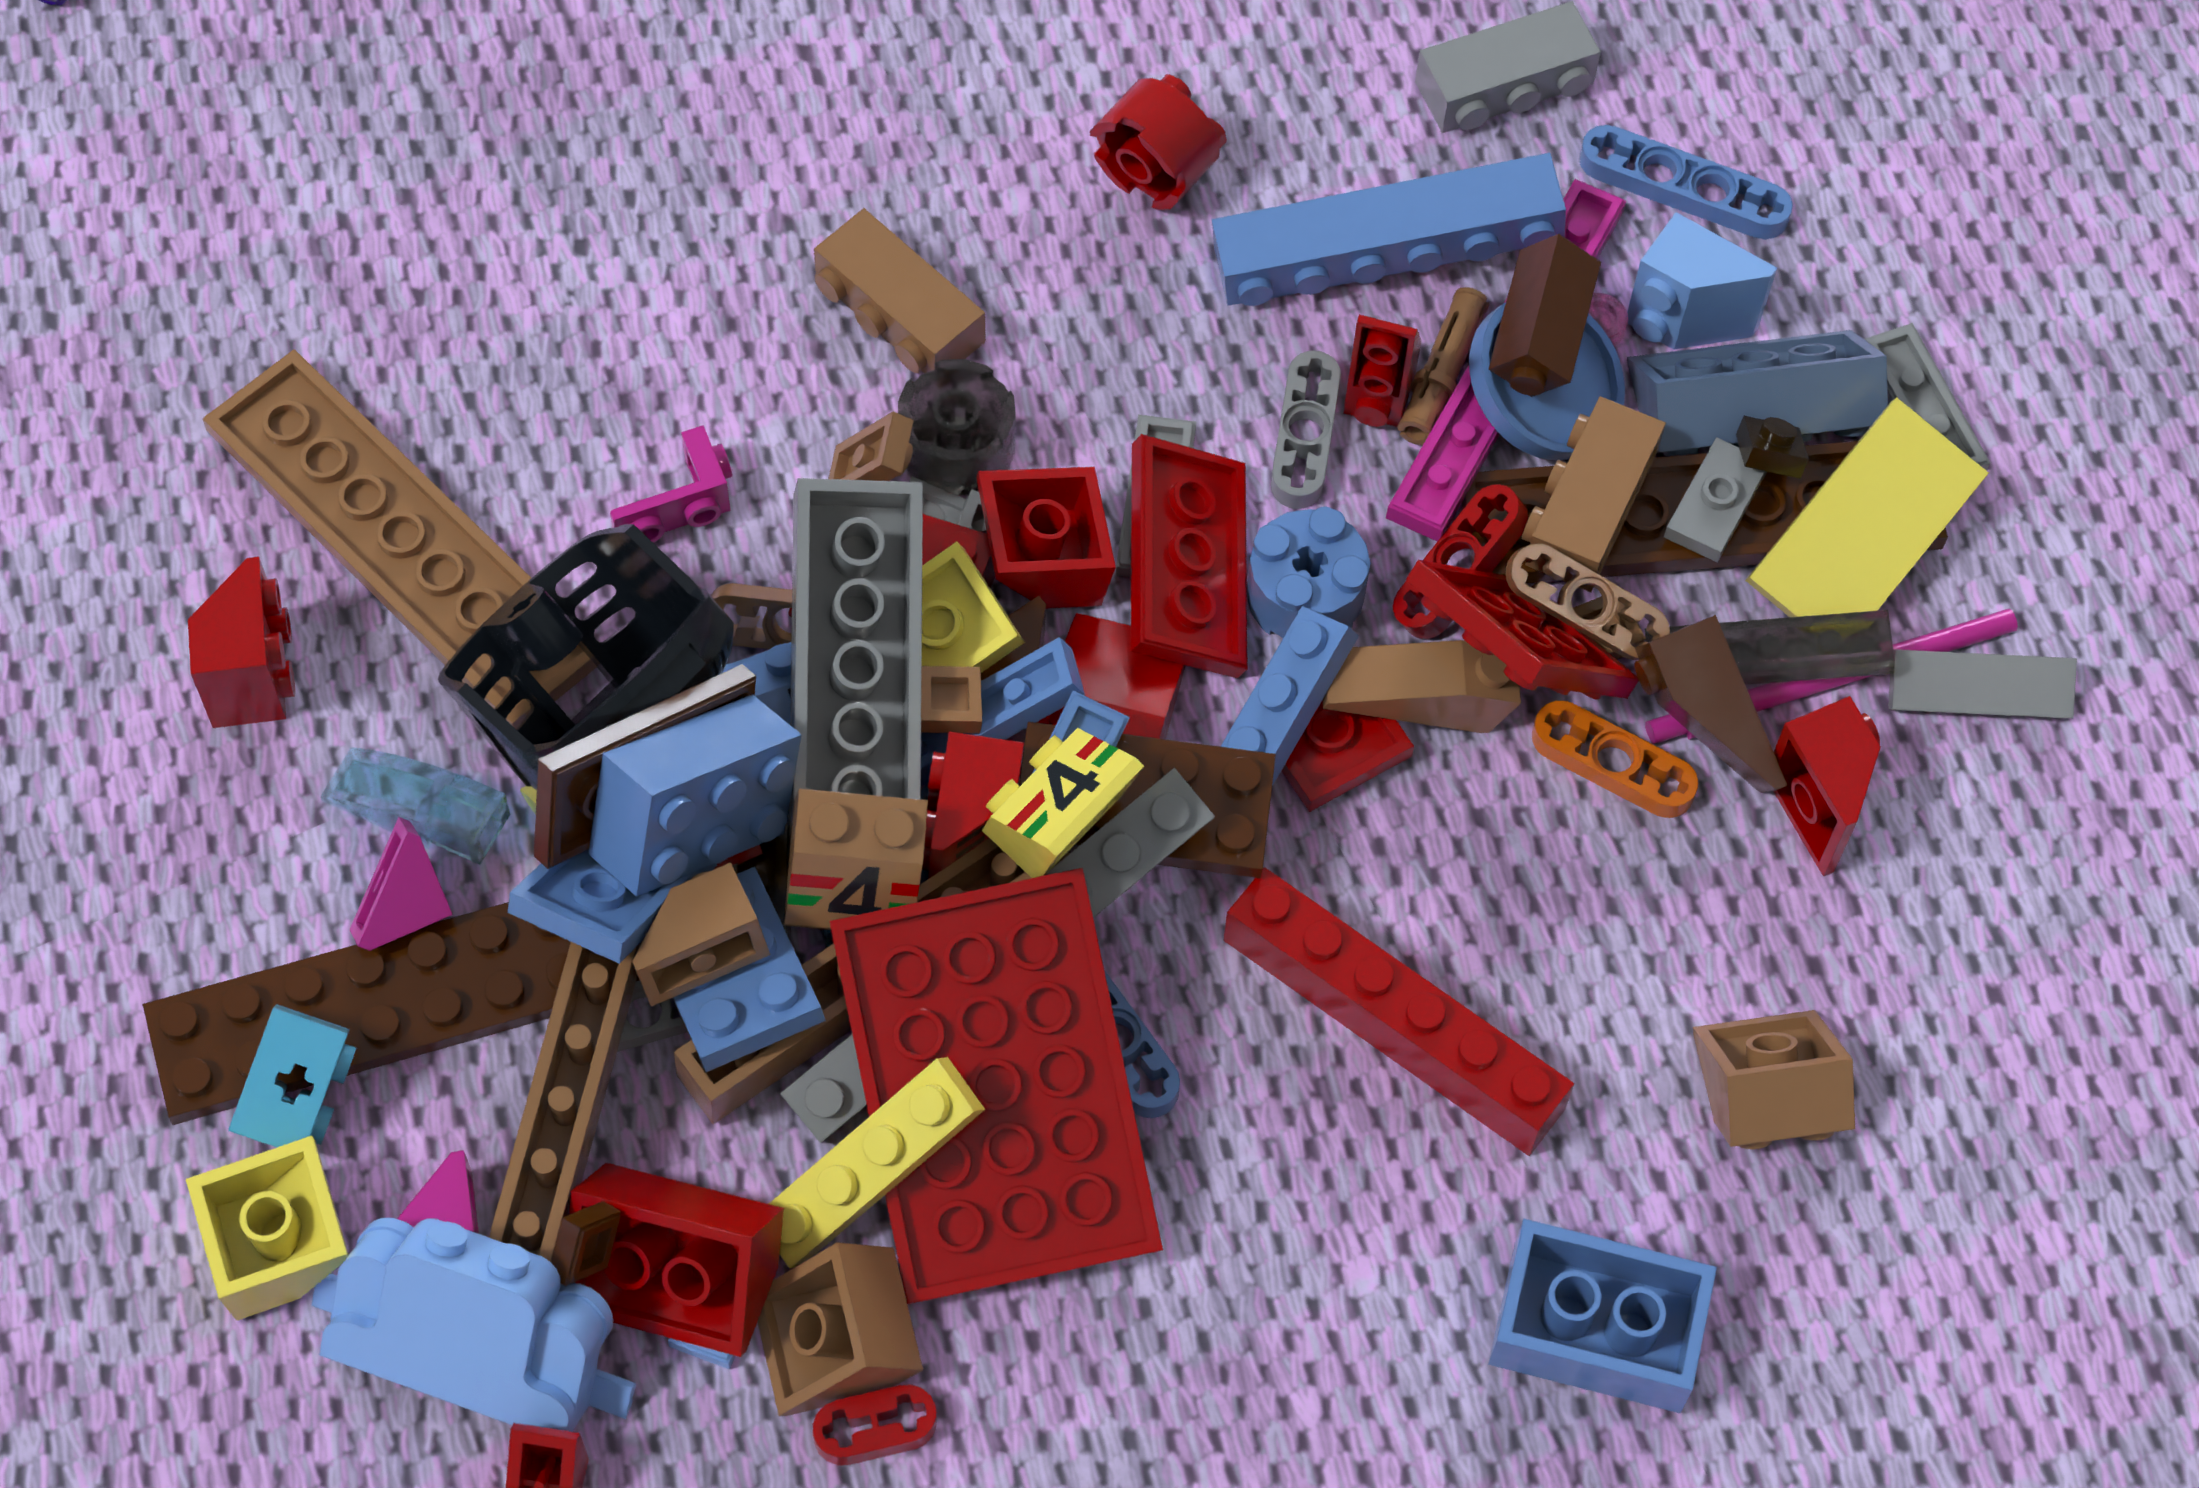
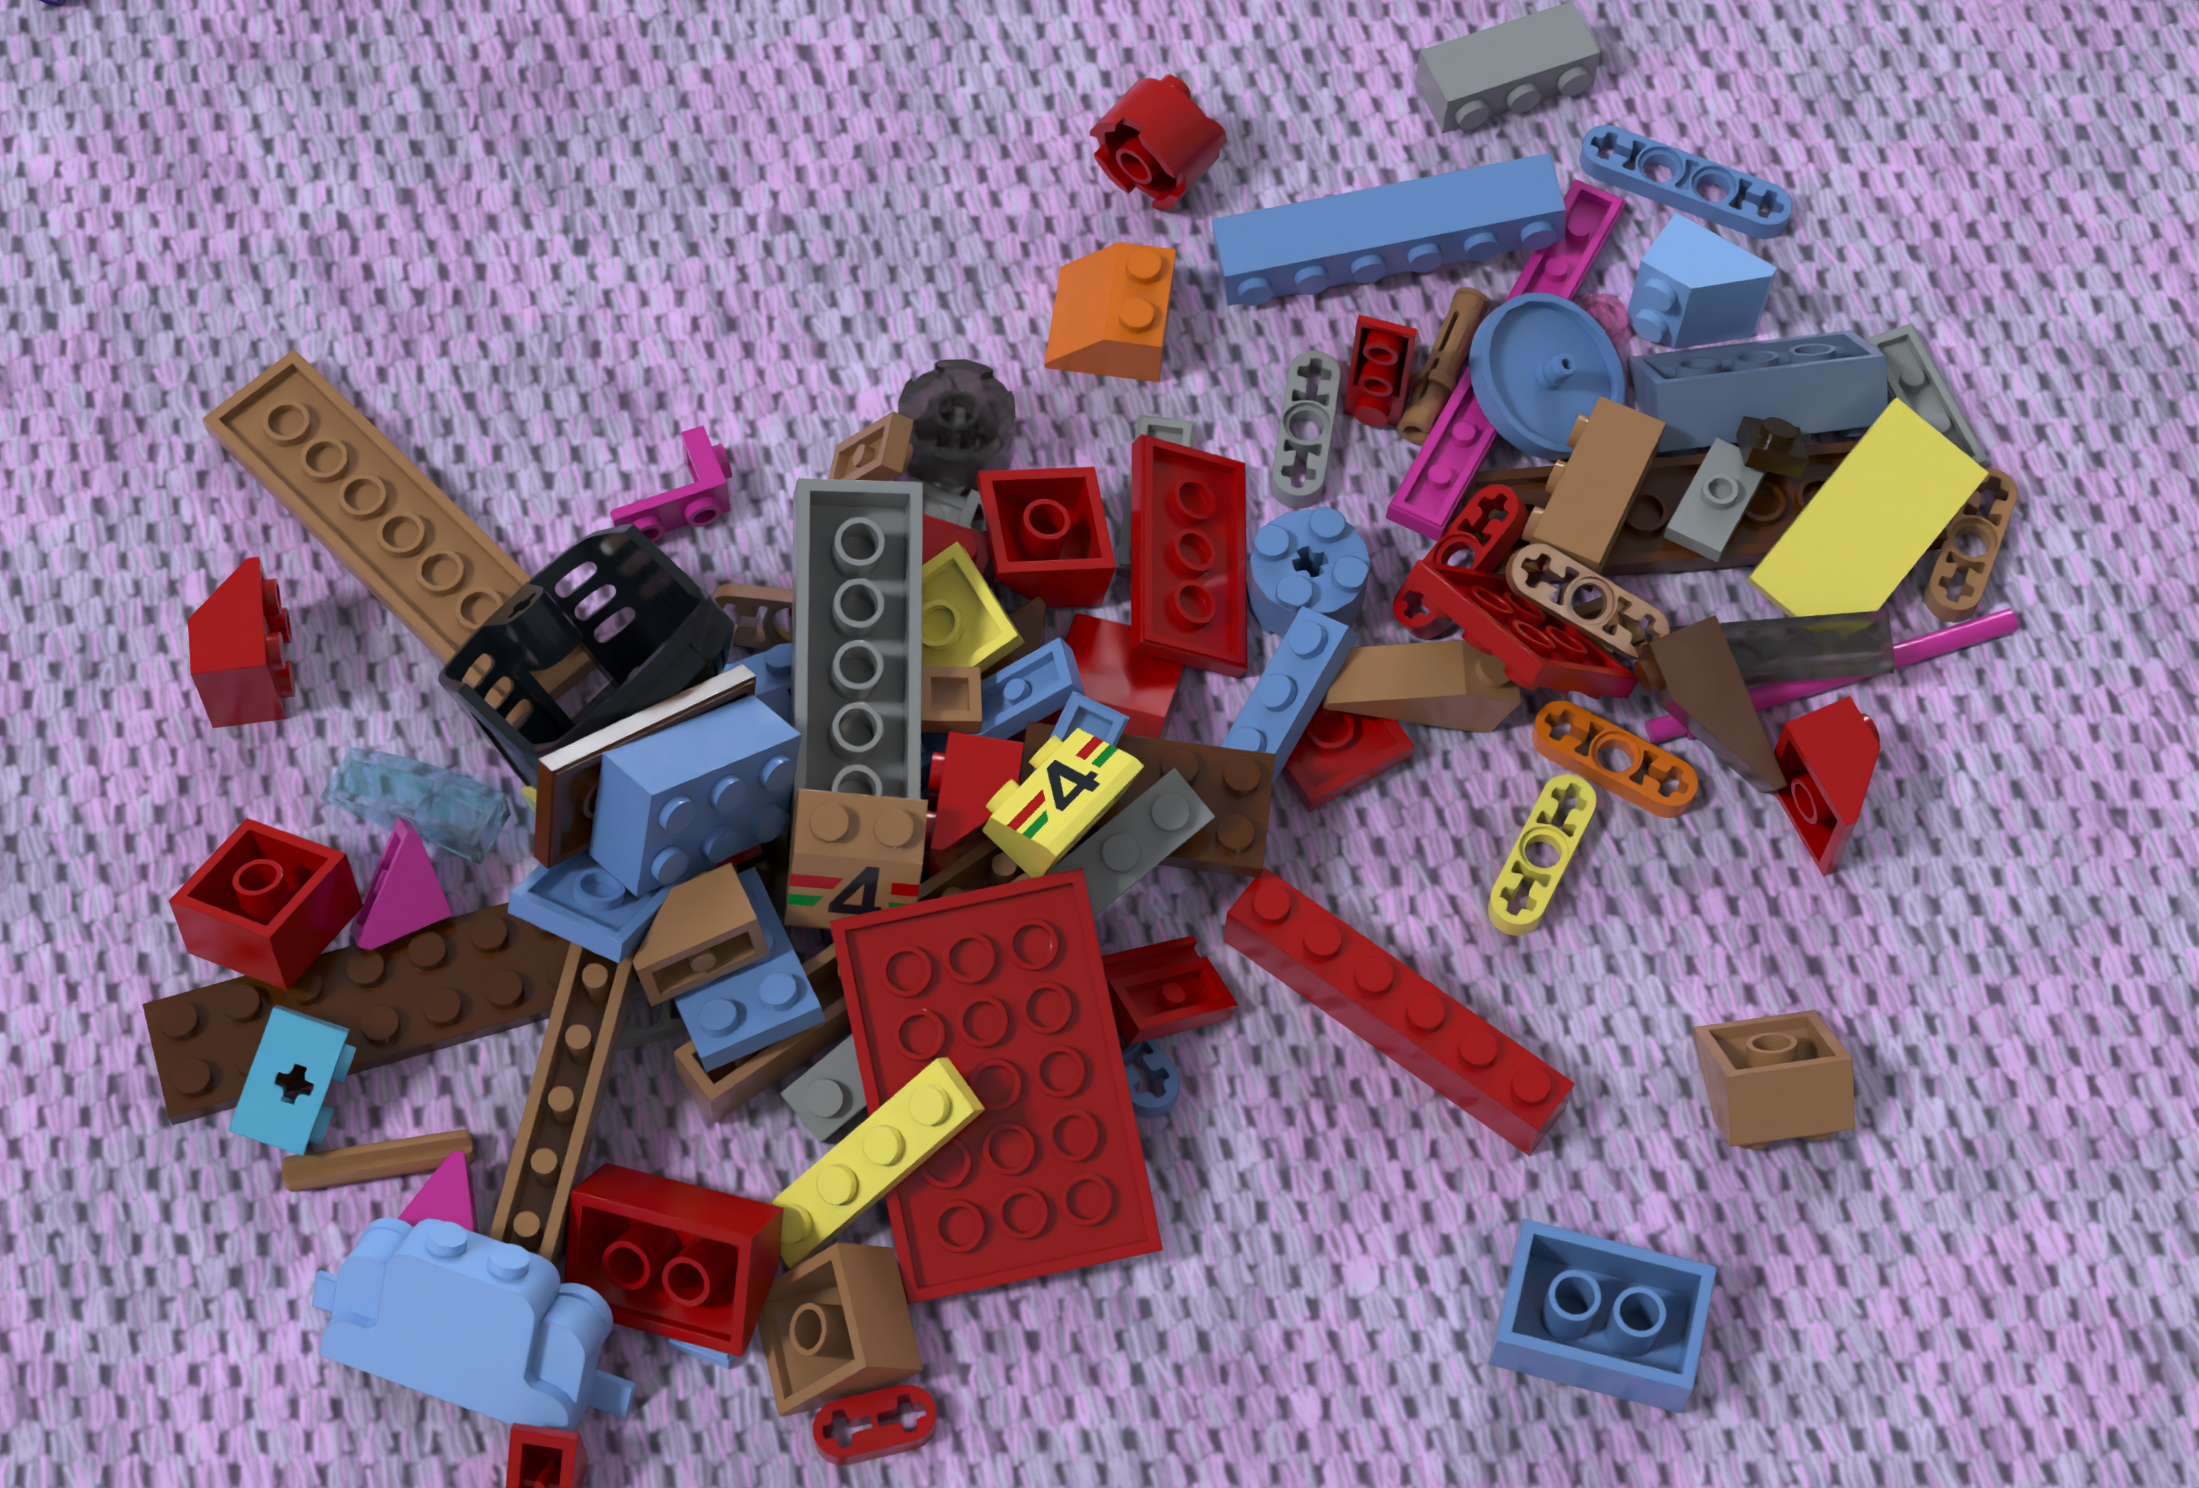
(266, 903): none -> red brick
(268, 1227): light yellow slope -> none
(374, 1160): none -> medium nougat axle
(585, 1242): reddish brown tile -> none
(897, 294): medium nougat brick -> none
(1113, 312): none -> orange slope
(1165, 990): none -> red plate
(1539, 896): none -> light yellow beam
(1545, 316): reddish brown brick -> none
(1977, 568): none -> medium nougat beam
(1983, 684): light grey tile -> none

